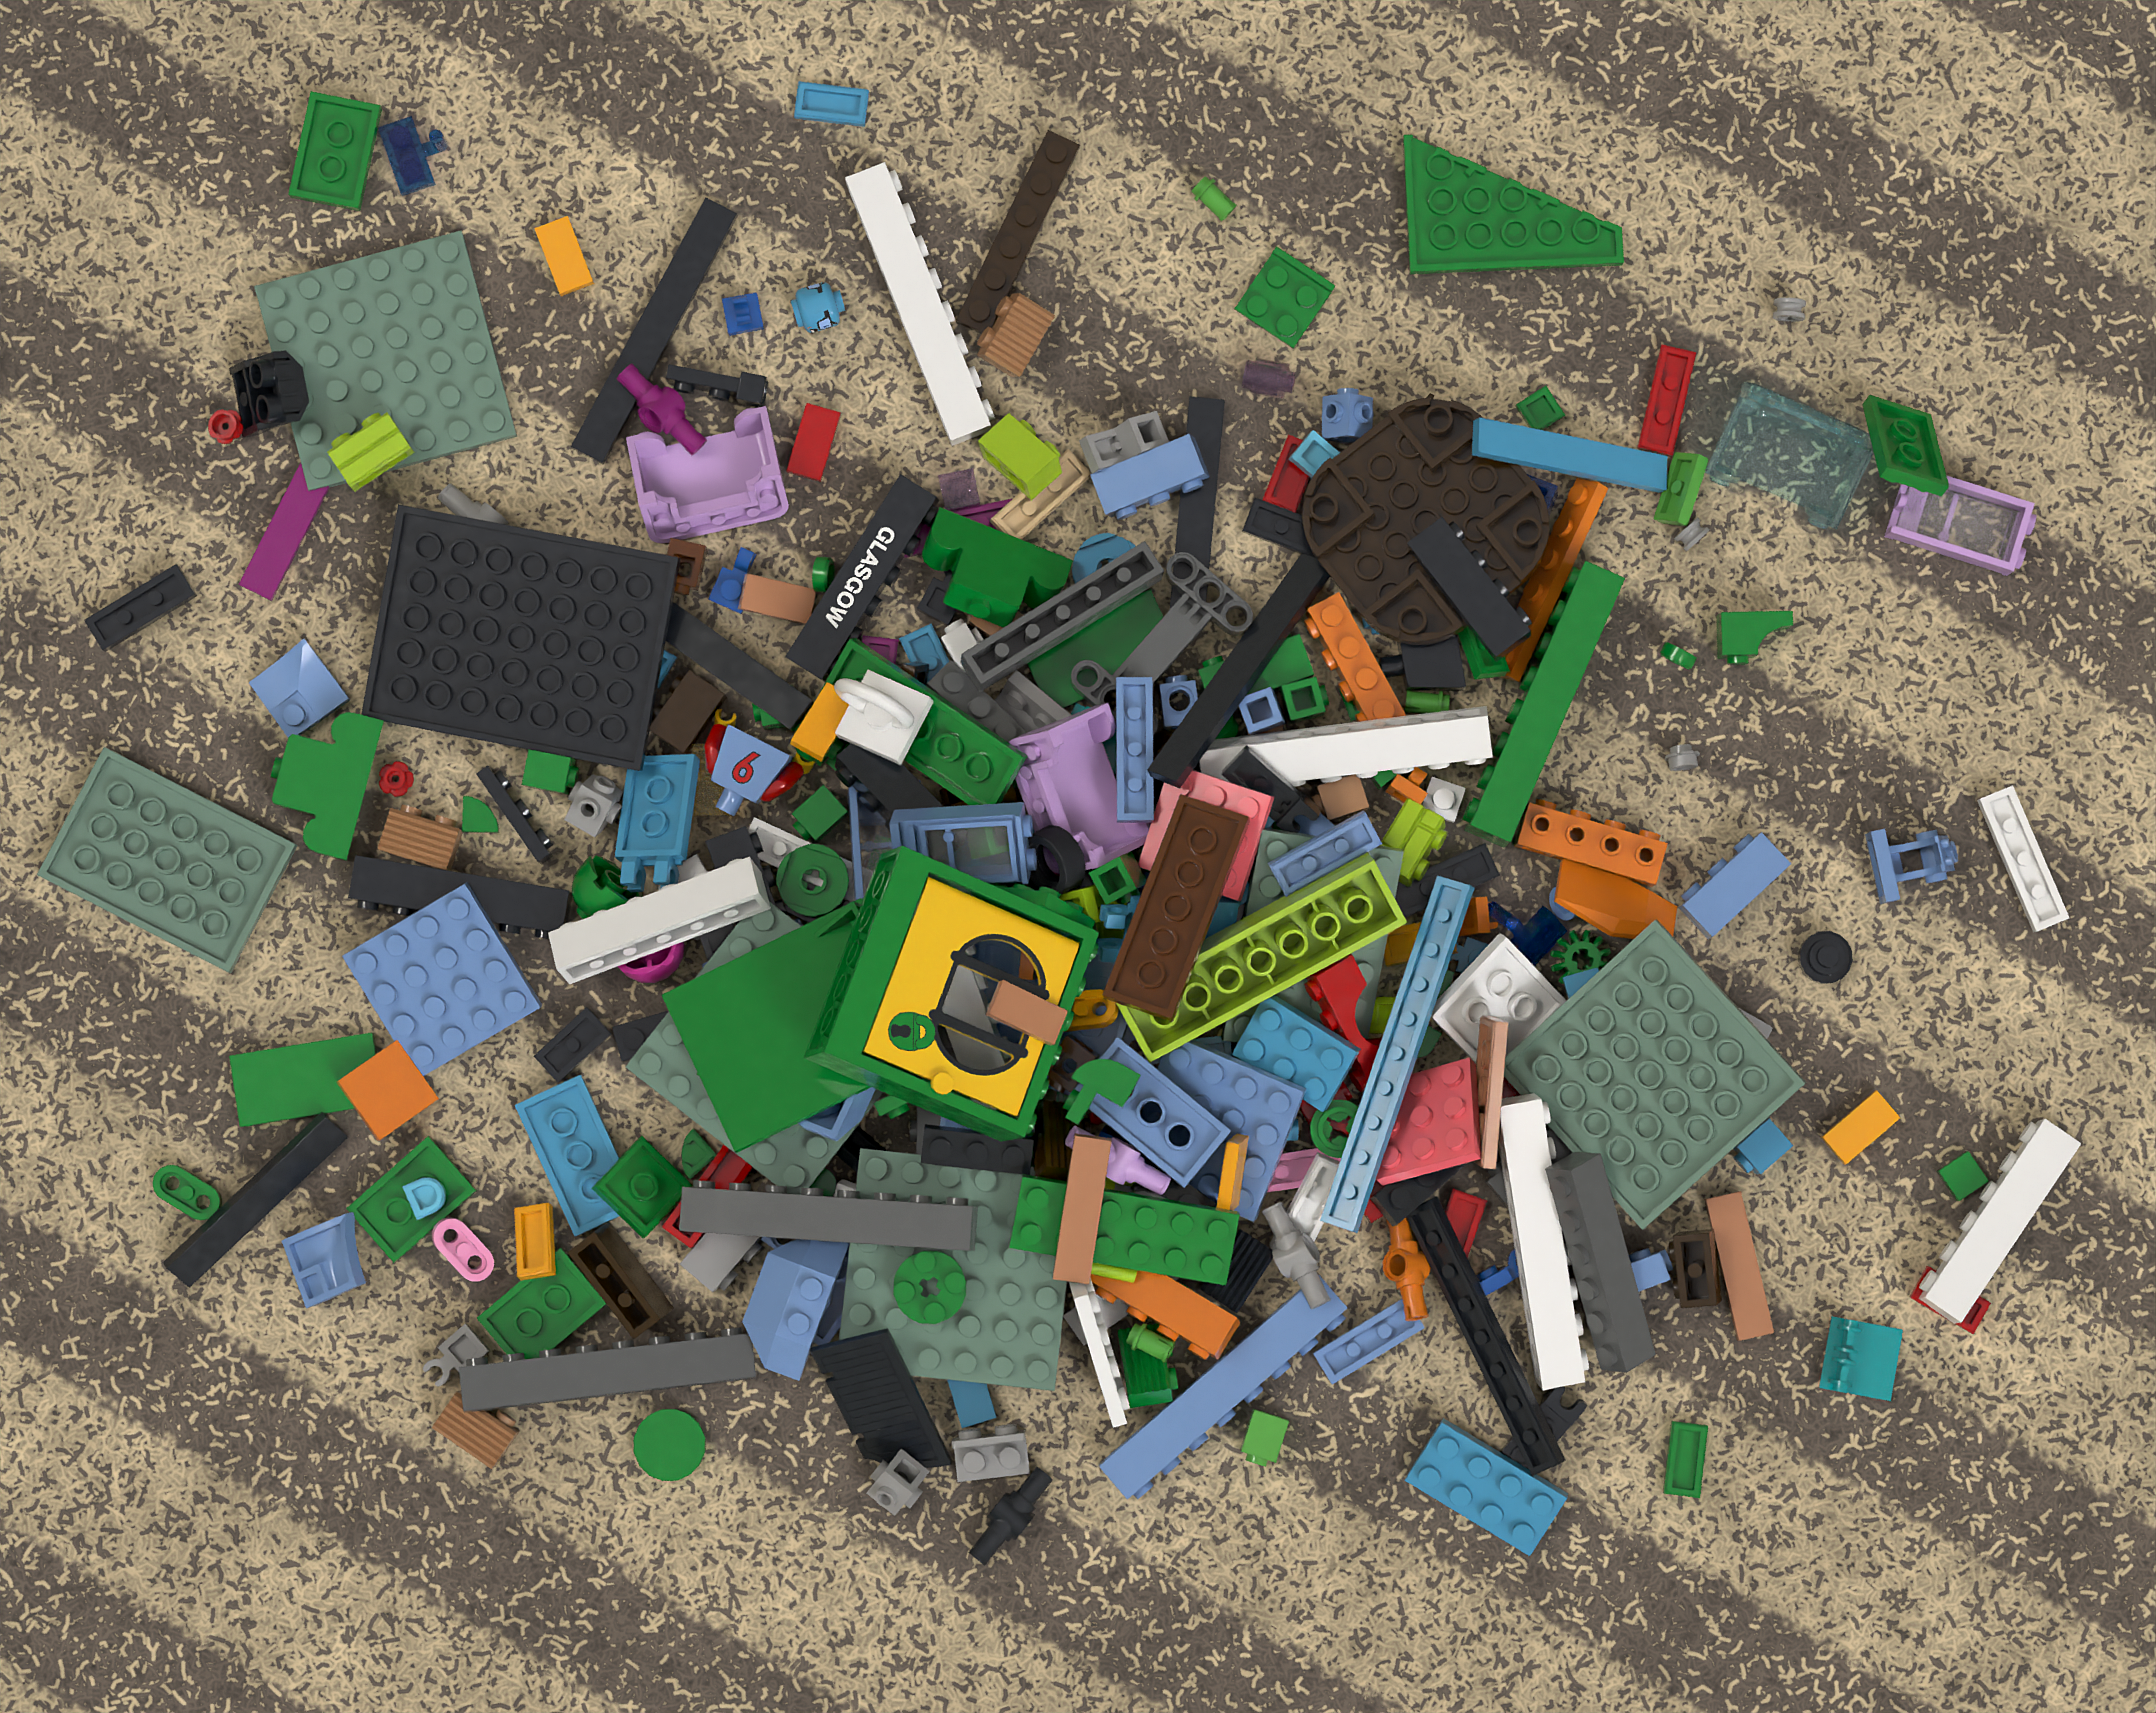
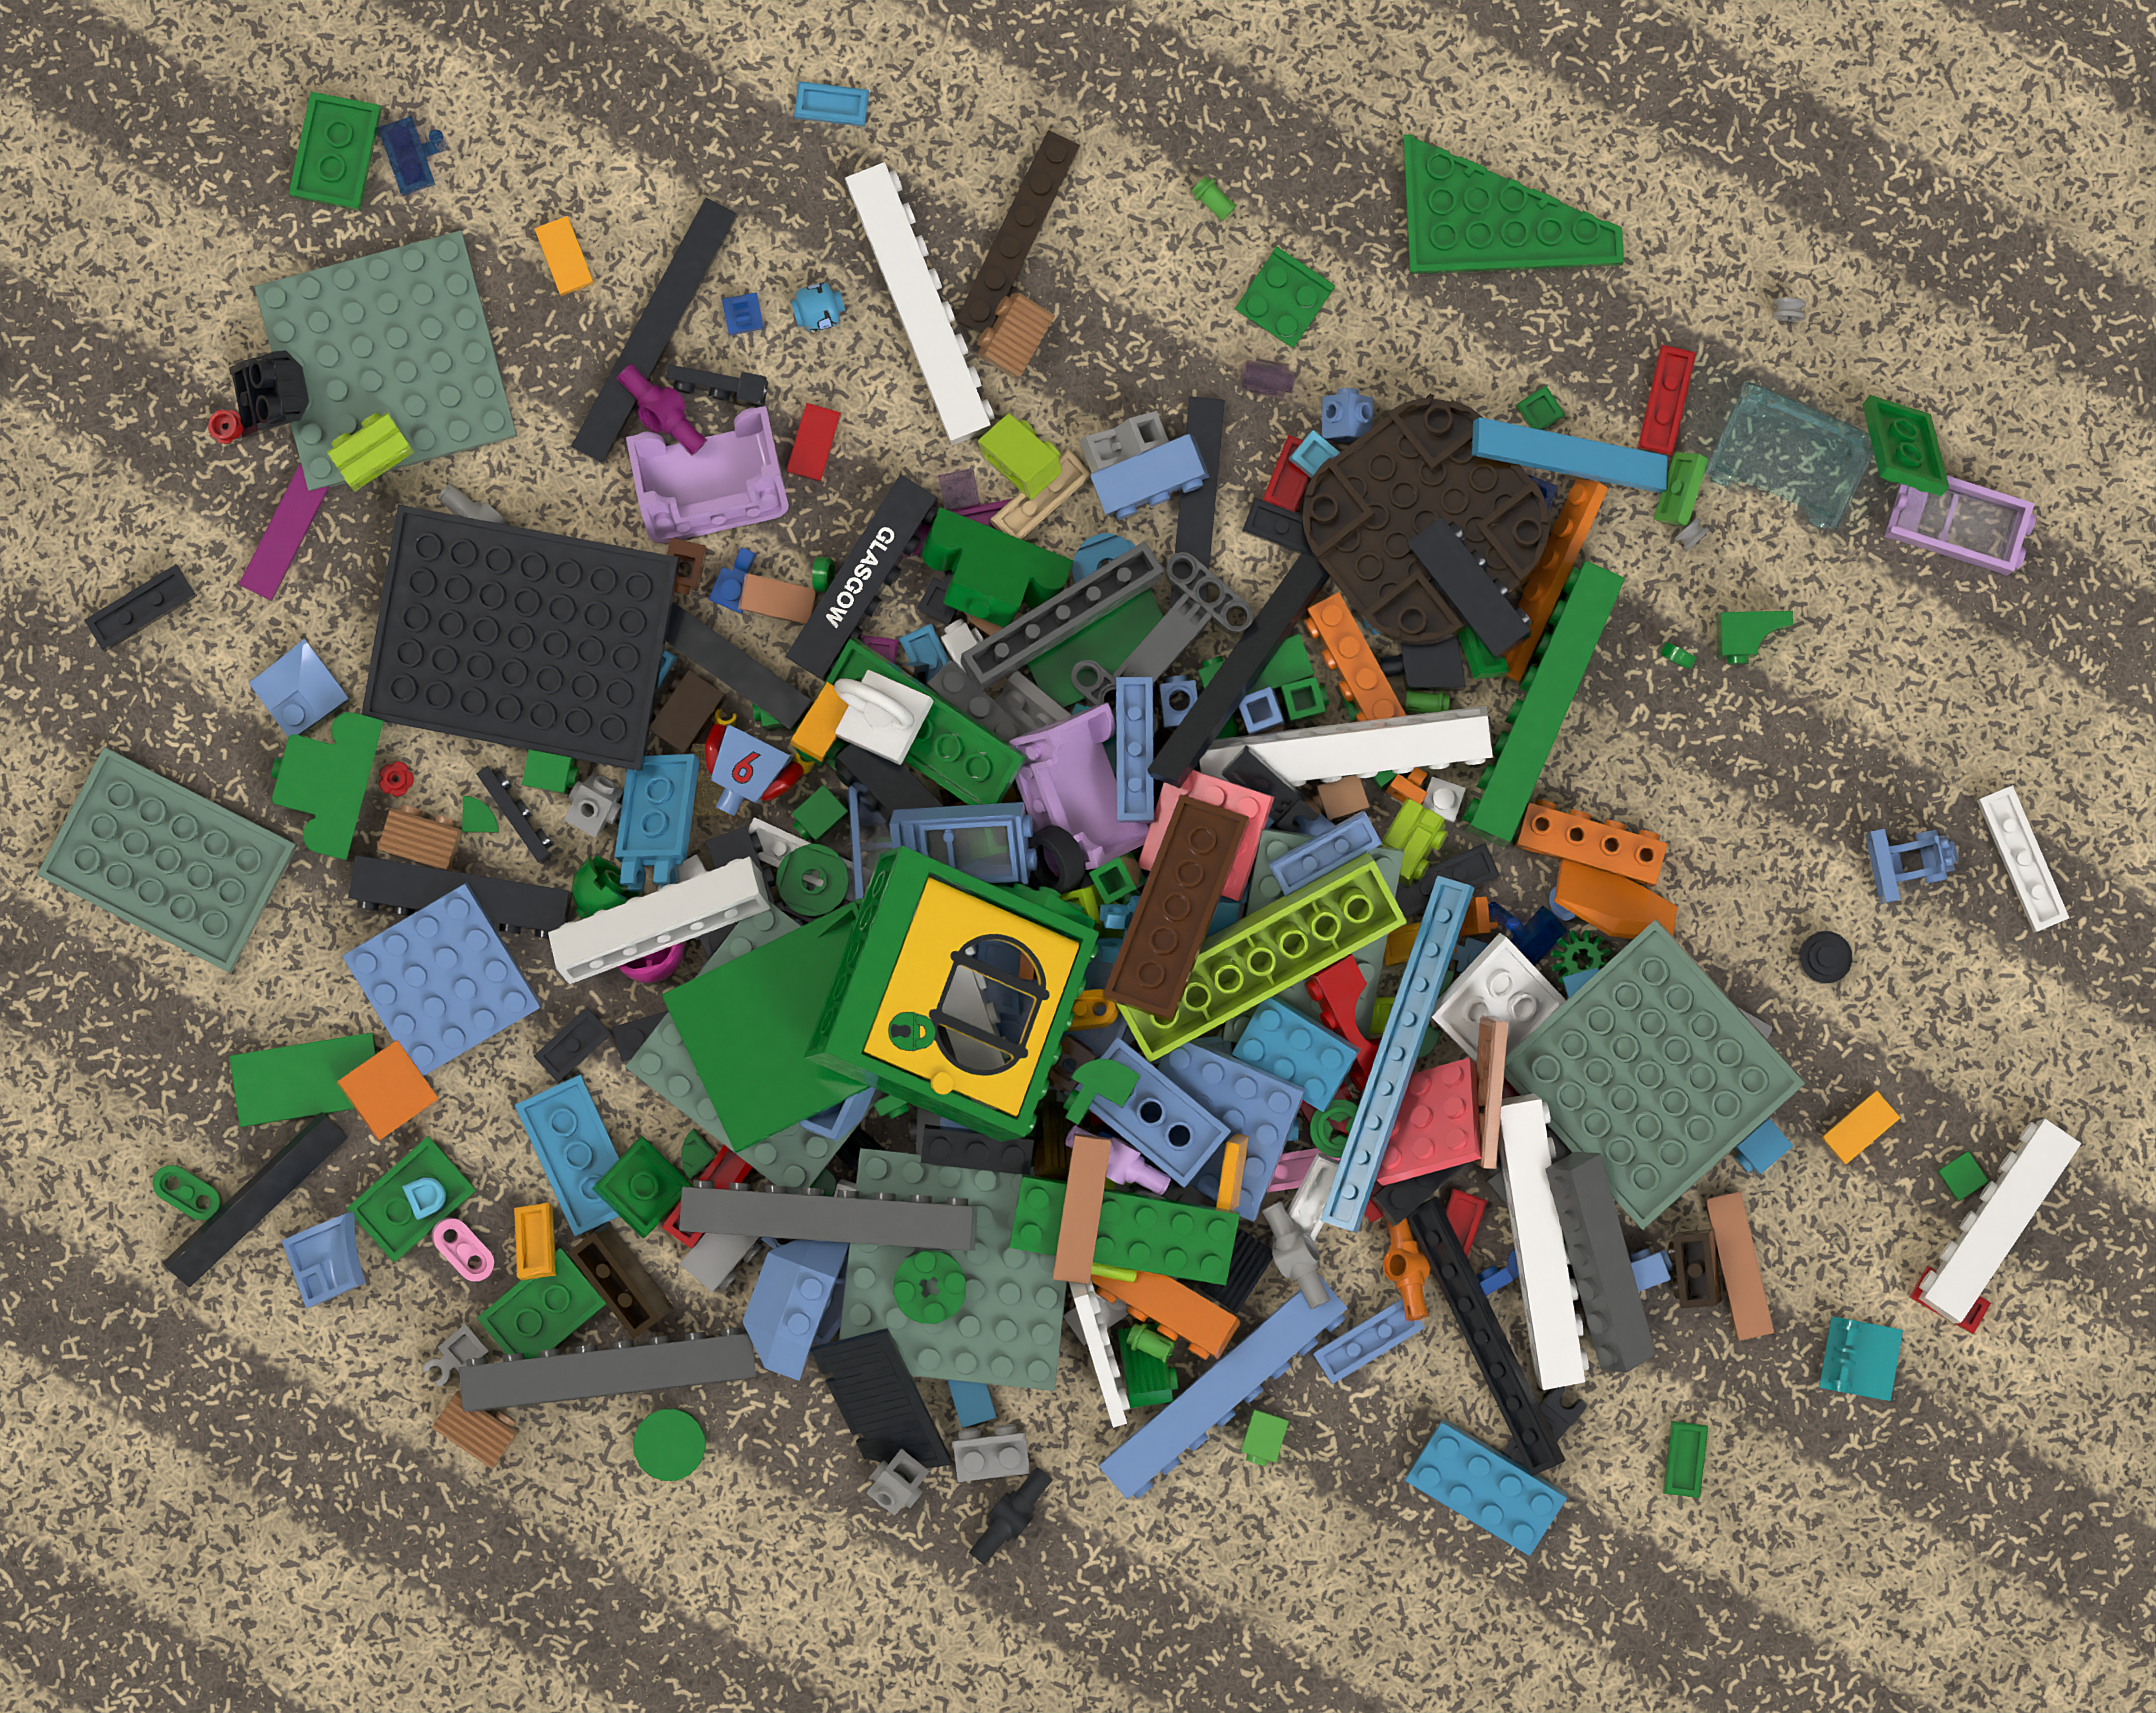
(1026, 1012): nougat tile -> none
(1682, 758): light grey plate -> none
(1733, 884): medium blue brick -> none

